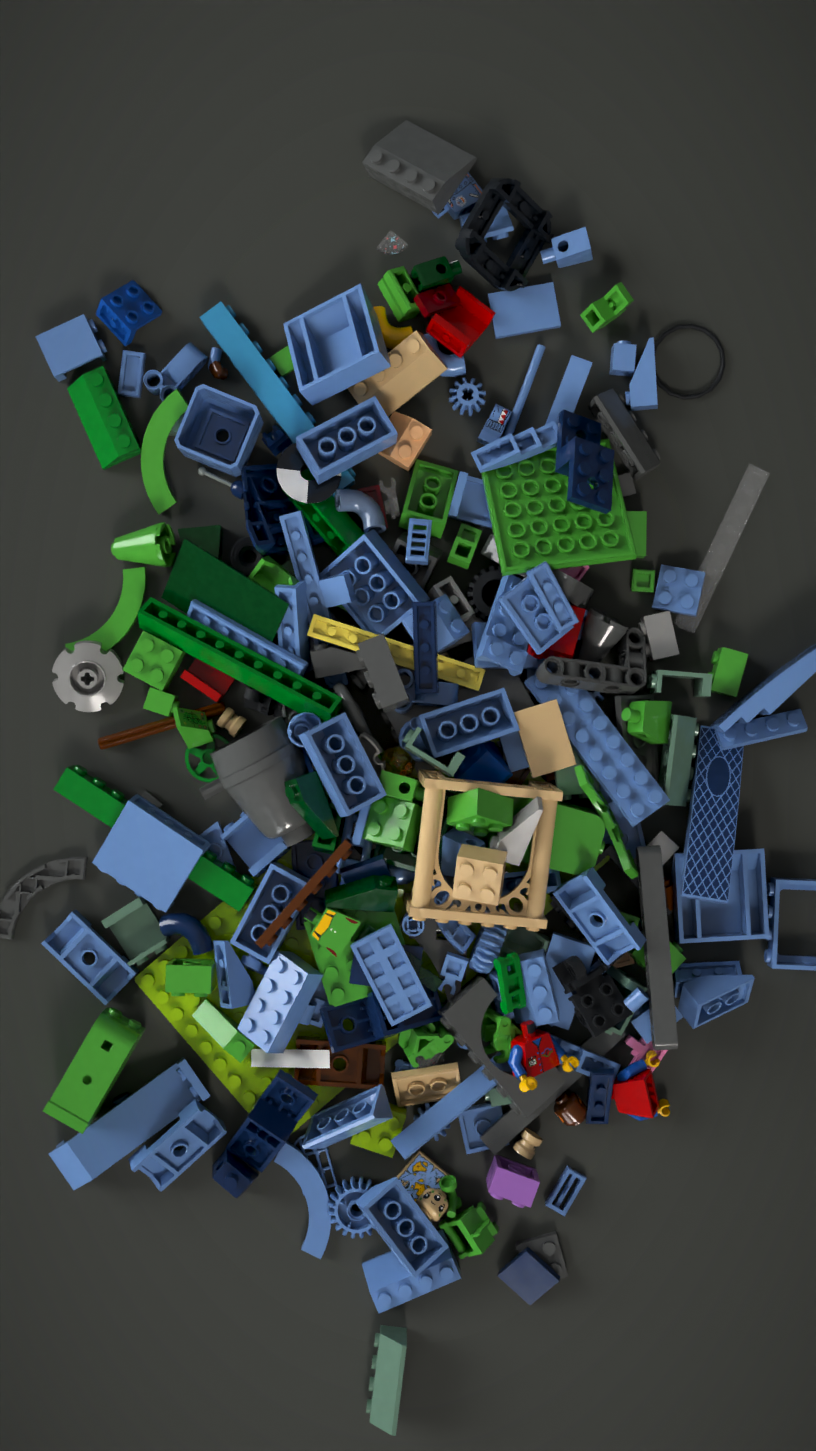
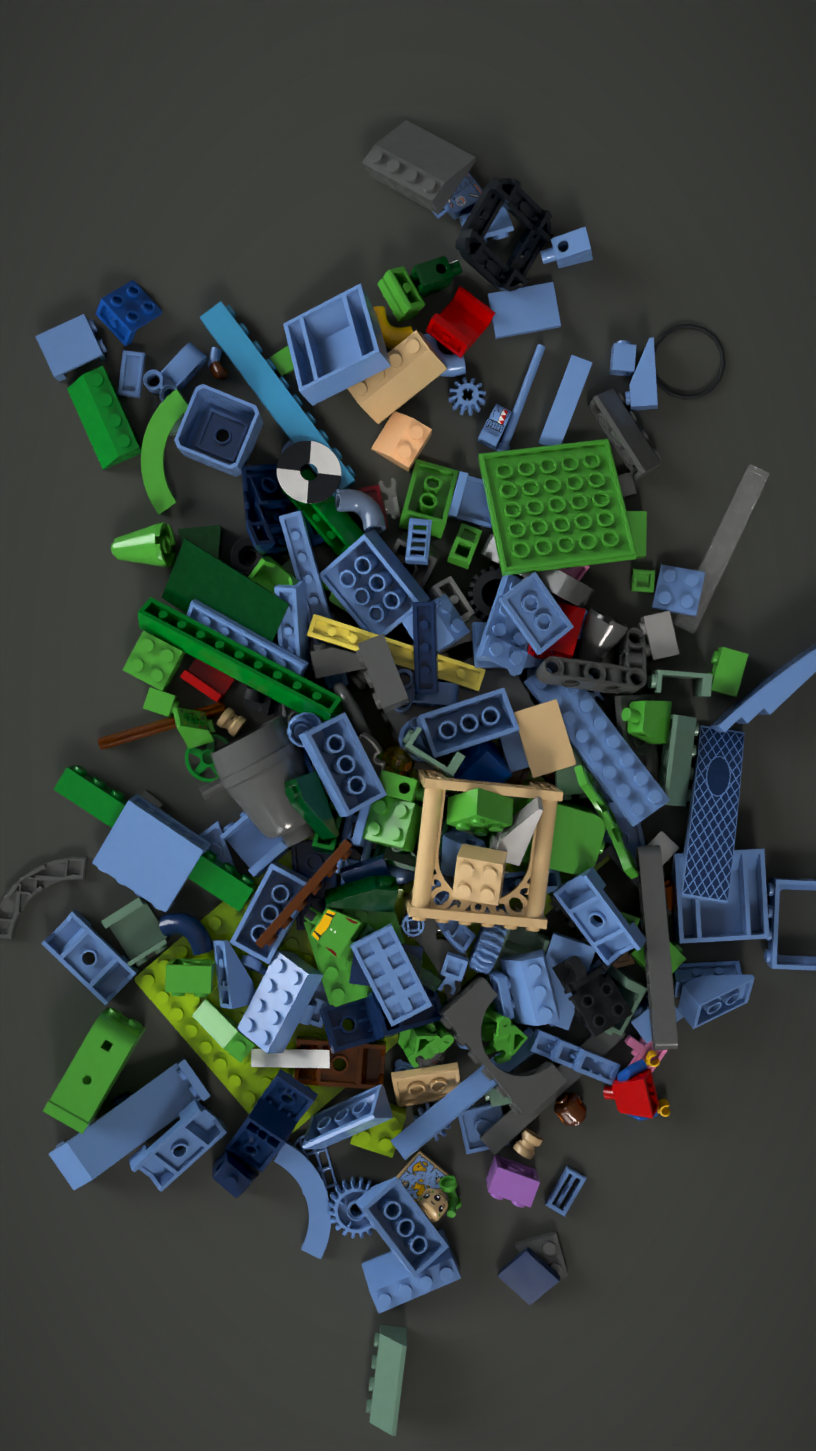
(102, 667): light grey piece -> none
(125, 613): bright green tile -> none
(236, 486): hinge -> none
(276, 440): dark blue tile -> none
(337, 590): medium blue piece -> none
(346, 440): medium blue brick -> none
(392, 244): clear tile -> none
(436, 300): dark red plate -> none
(475, 1227): bright green piece -> none
(510, 982): green plate -> none
(516, 448): medium blue slope -> none
(534, 1054): torso -> none
(552, 597): medium blue tile -> none
(584, 462): dark blue bracket -> none
(599, 1095): dark blue tile -> none
(607, 308): bright green brick -> none
(636, 999): medium blue hinge -> none
(762, 729): medium blue plate -> none

